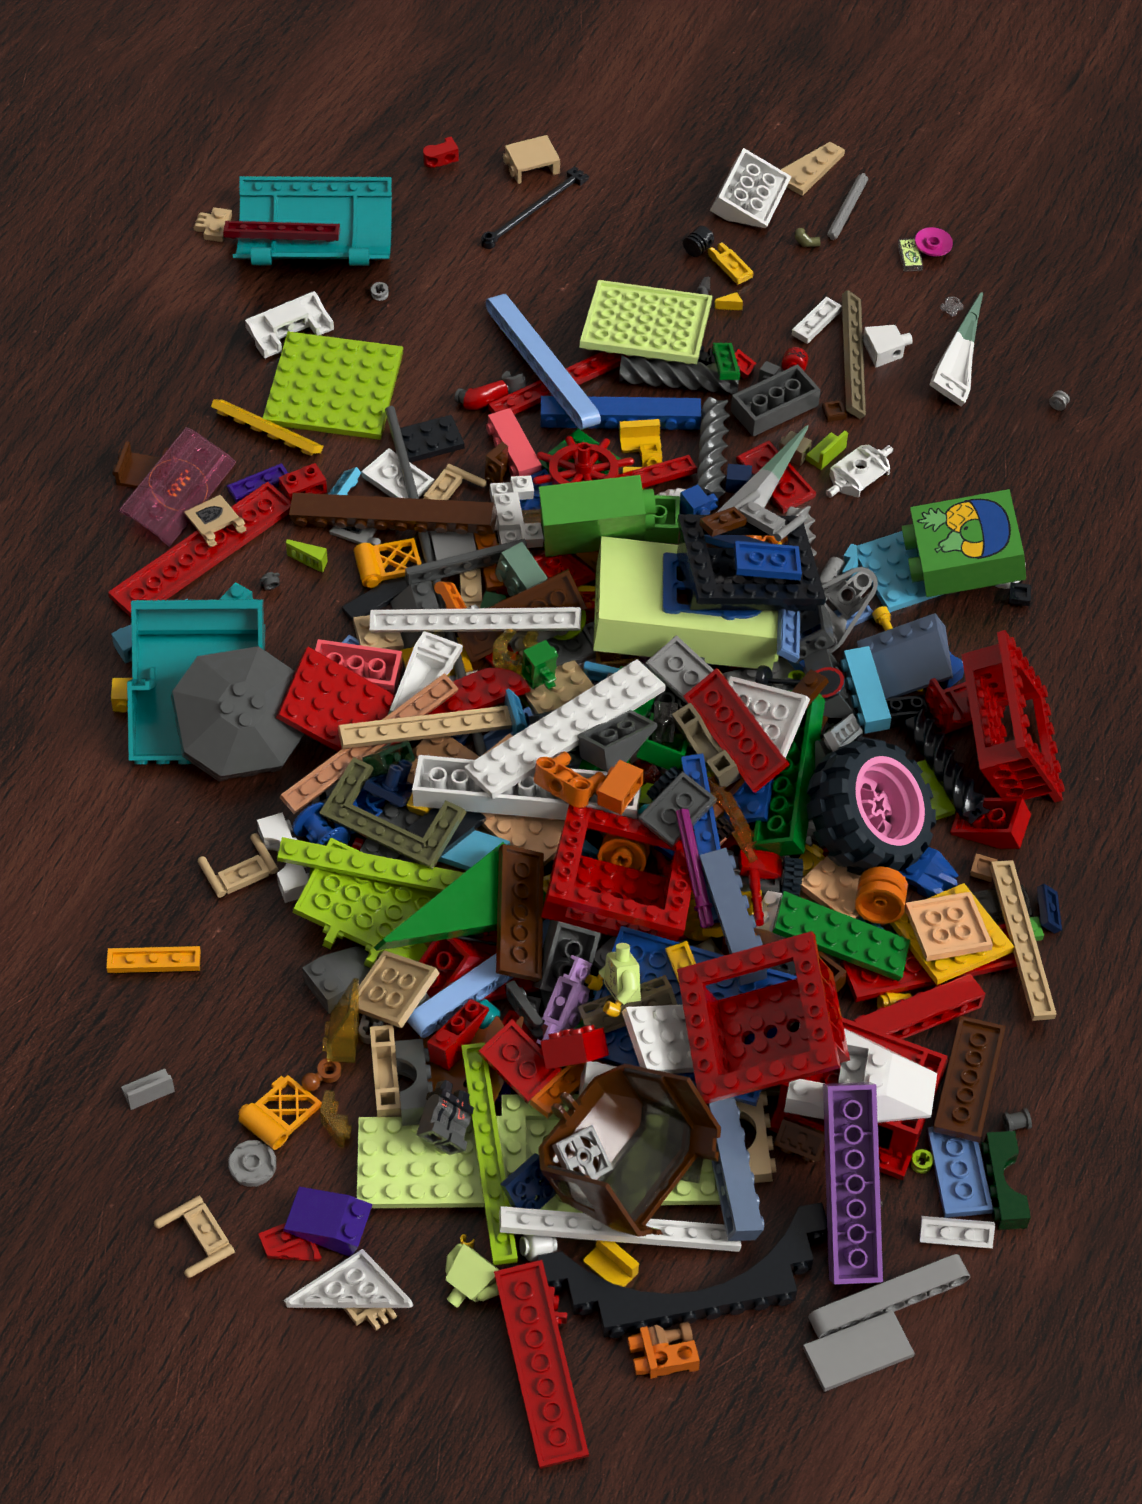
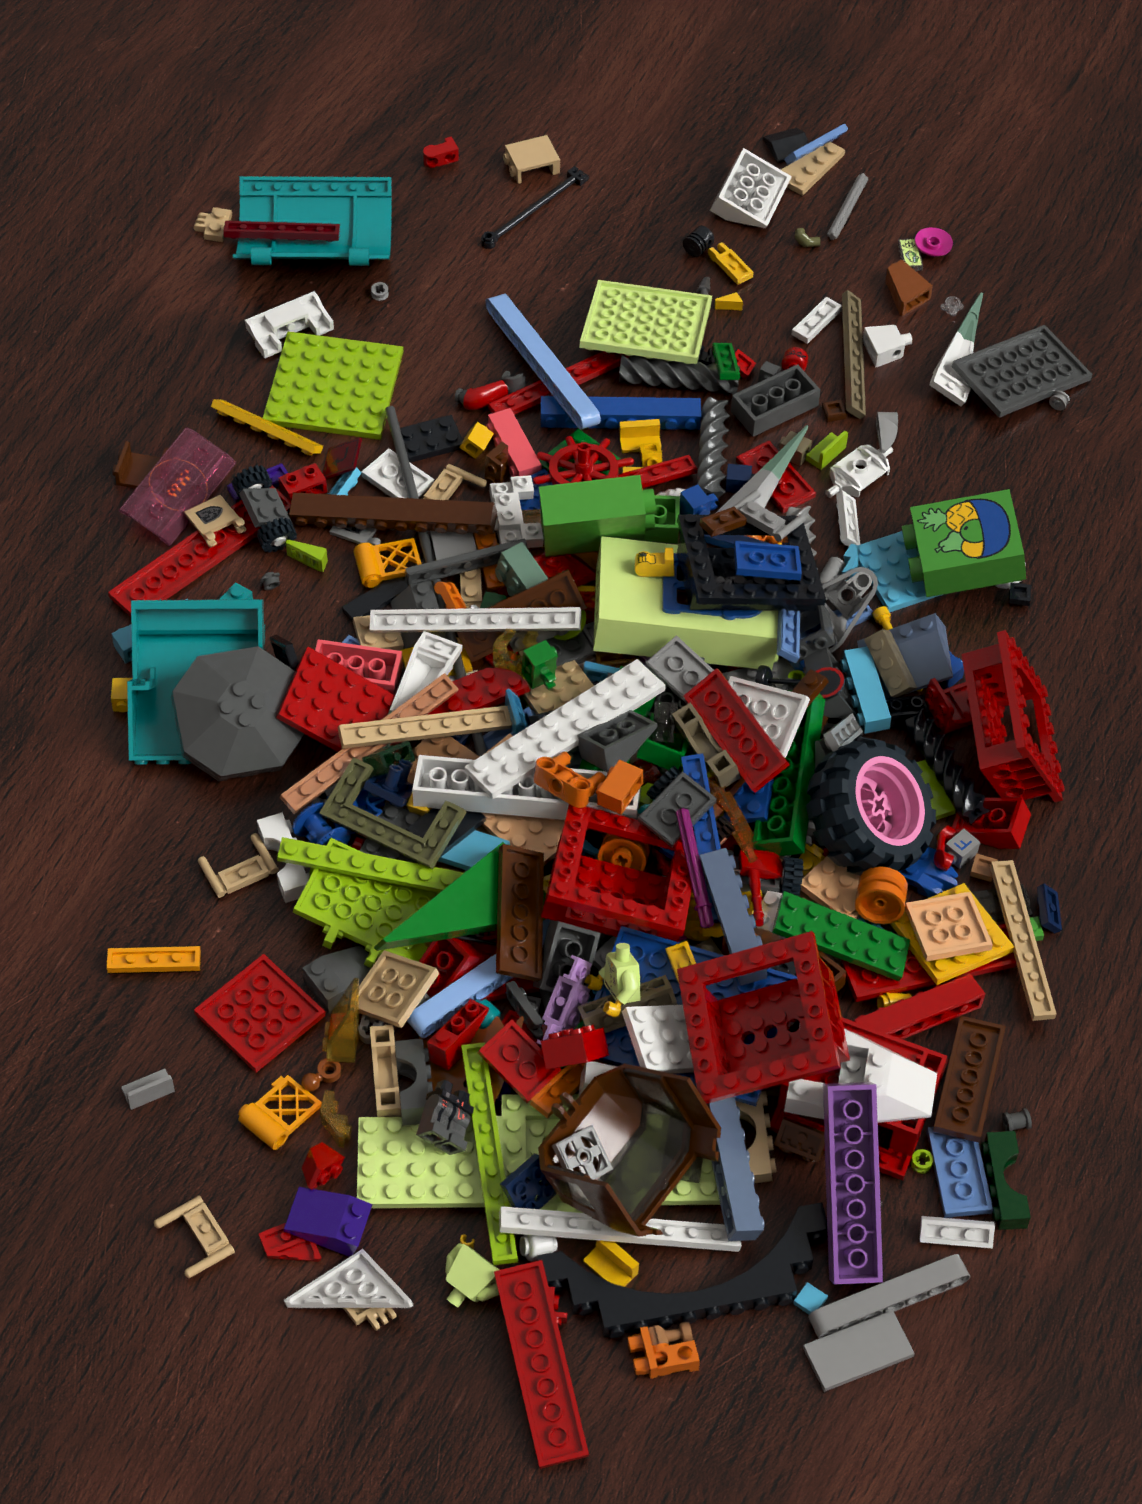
(252, 1163): light grey tile -> none
(259, 1013): none -> red plate
(264, 508): none -> plate
(284, 651): none -> black tile
(321, 1165): none -> red slope
(342, 458): none -> dark red piece
(476, 440): none -> yellow brick
(655, 564): none -> yellow leg
(785, 142): none -> black slope
(810, 1299): none -> medium azure tile
(817, 143): none -> medium blue tile
(847, 519): none -> white plate
(886, 429): none -> light grey piece
(890, 663): none -> dark tan brick
(907, 287): none -> dark orange slope
(941, 858): none -> red bar
(962, 847): none -> light grey brick
(1021, 370): none -> dark grey plate

